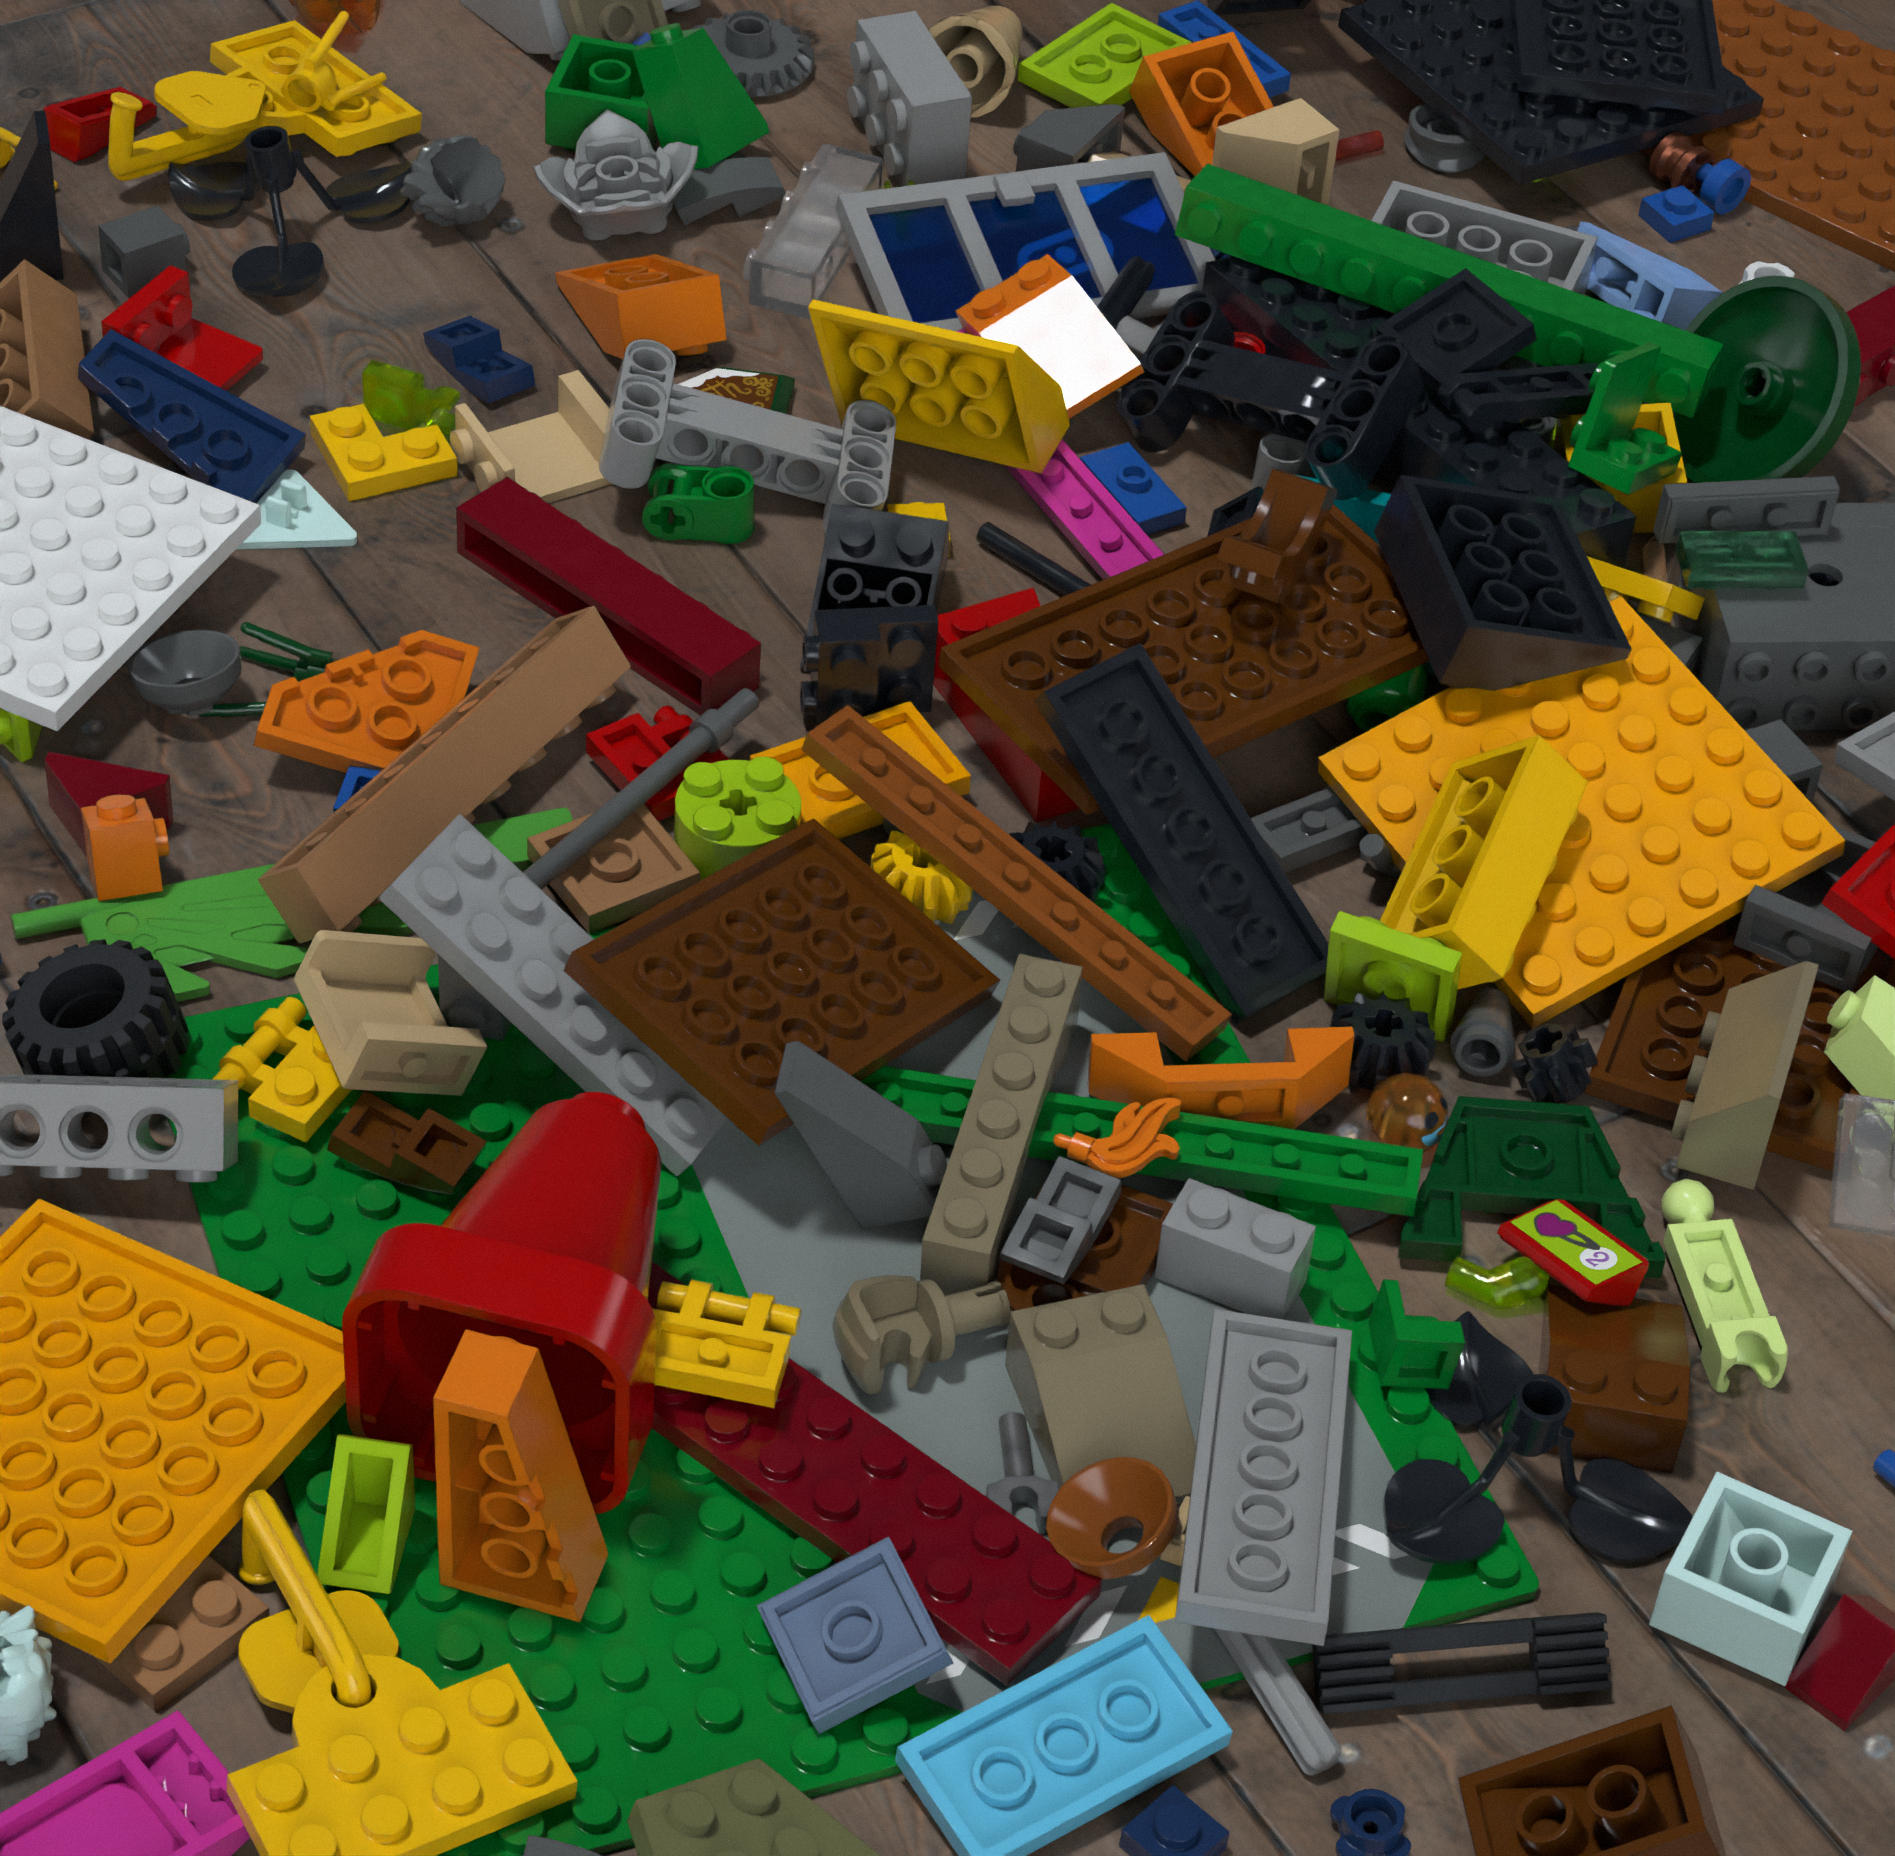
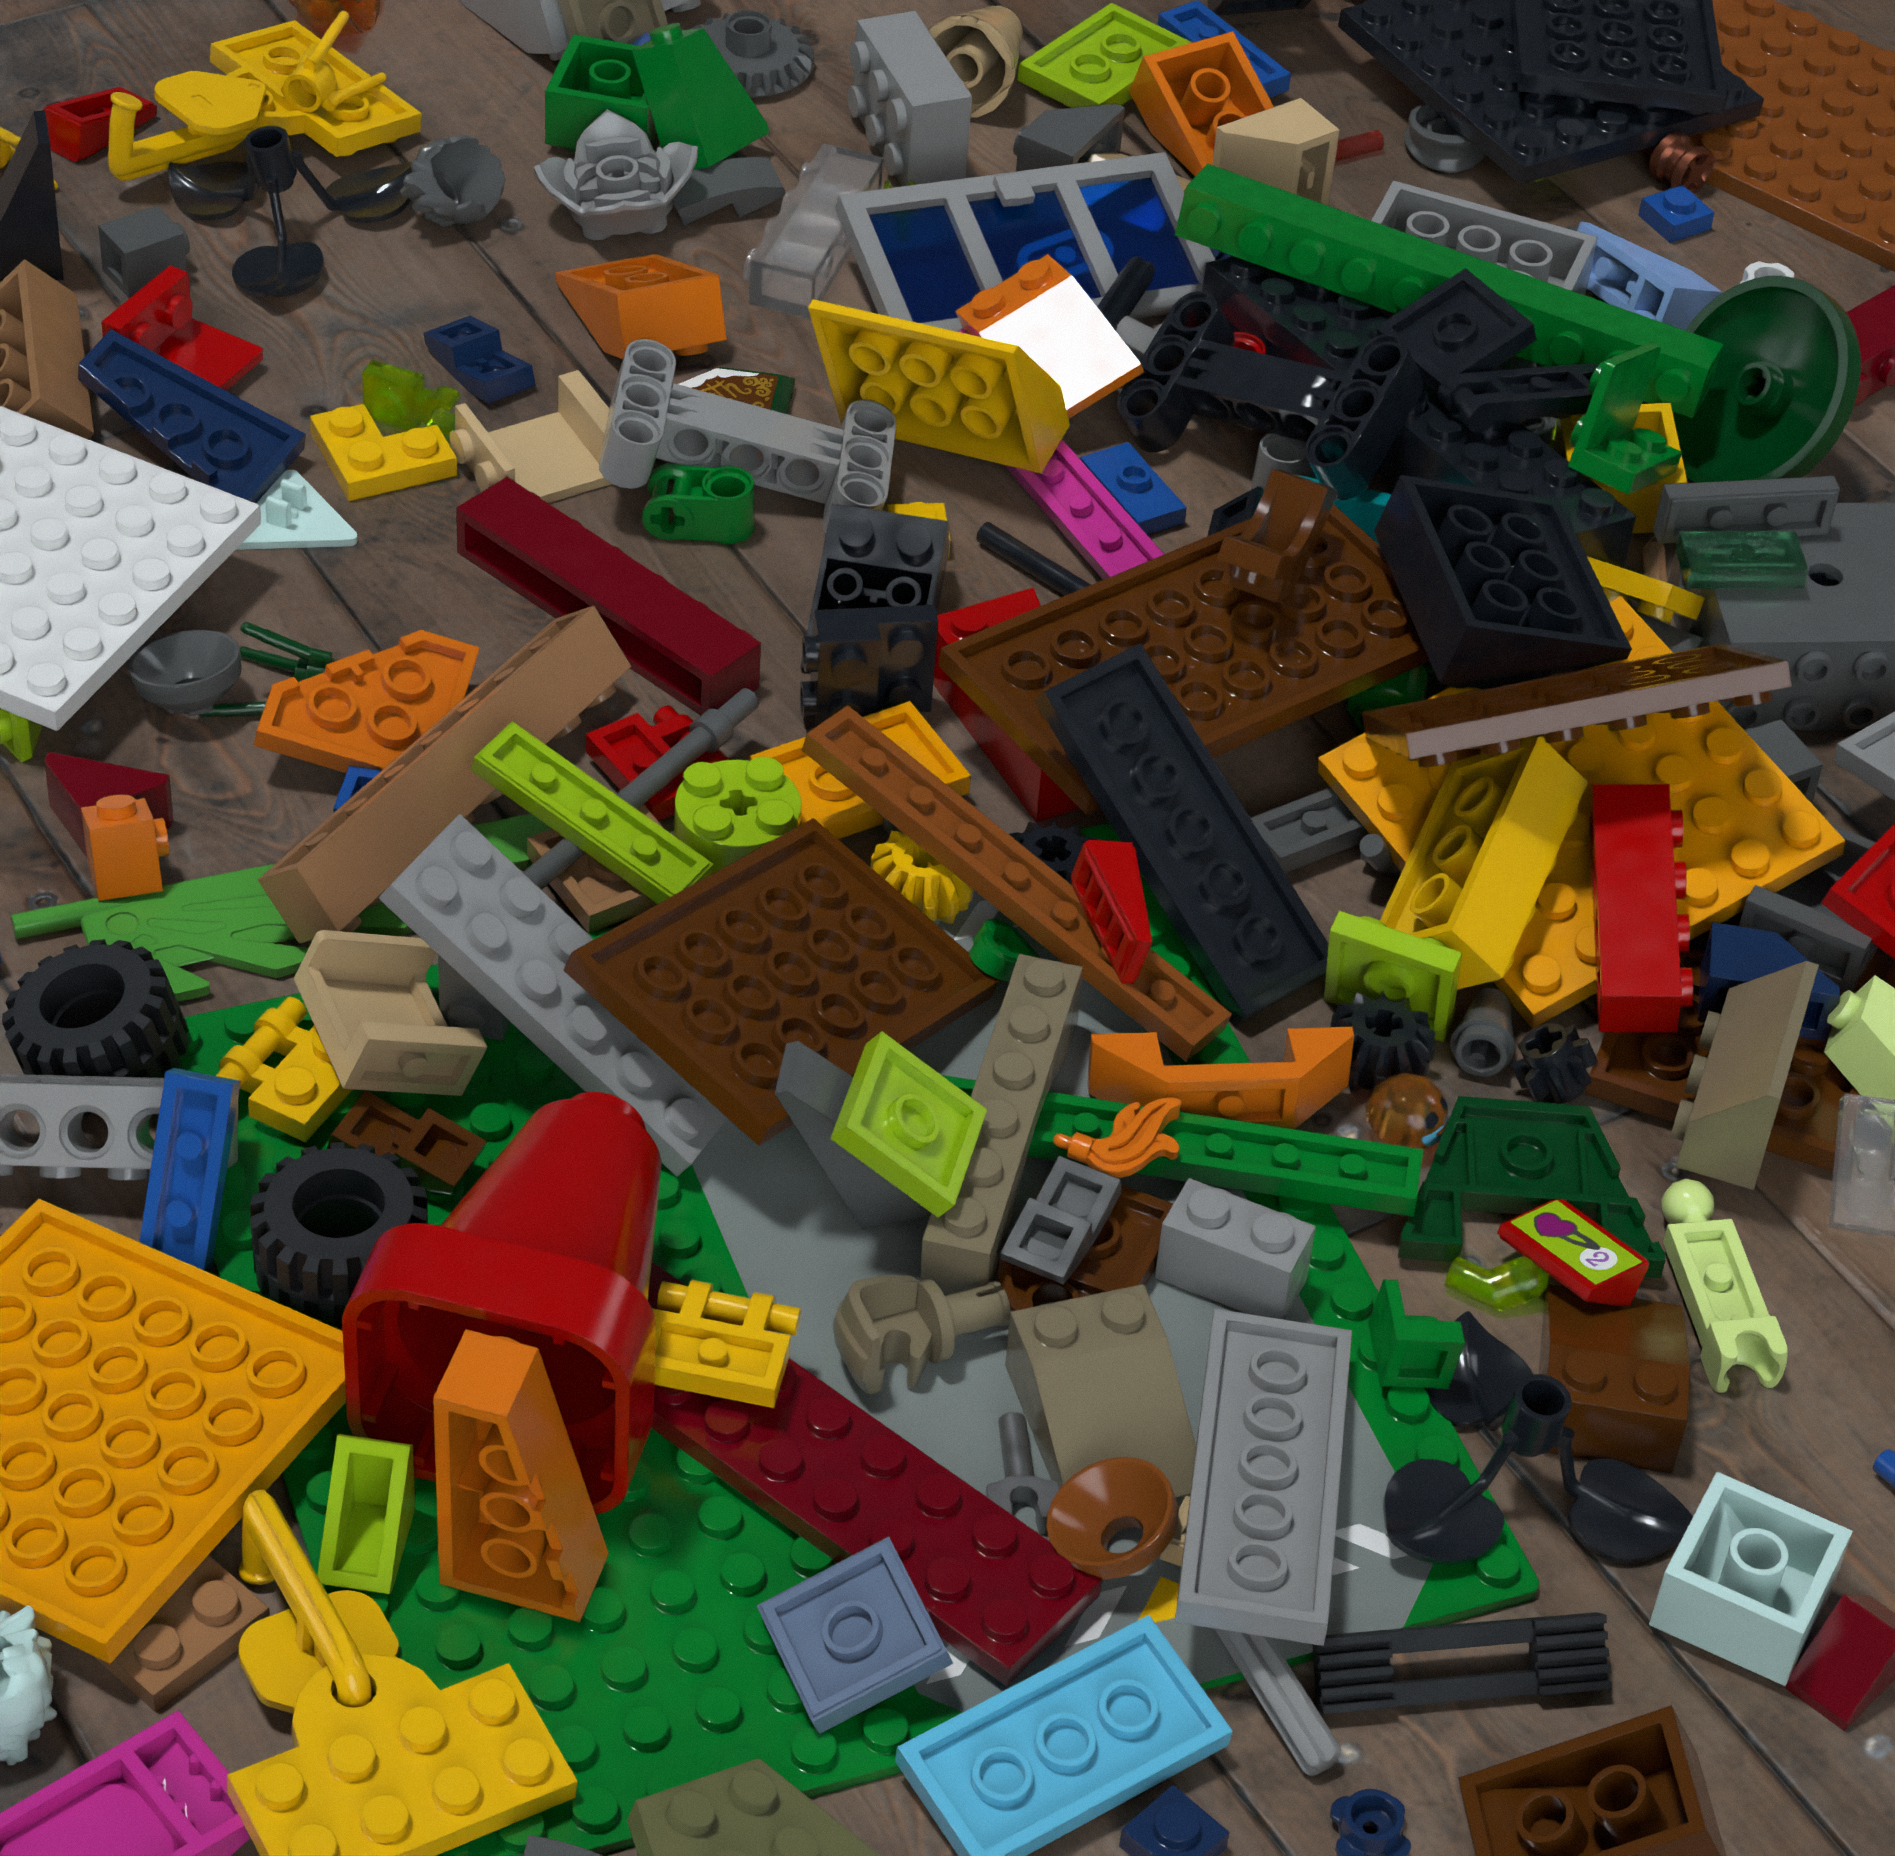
(189, 1166): none -> blue plate
(321, 1197): none -> black tyre
(589, 814): none -> lime tile
(909, 1124): none -> lime plate
(998, 948): none -> green tile
(1114, 903): none -> red slope
(1566, 702): none -> reddish brown plate
(1637, 908): none -> red brick
(1723, 185): blue tile -> none
(1744, 954): none -> dark blue slope

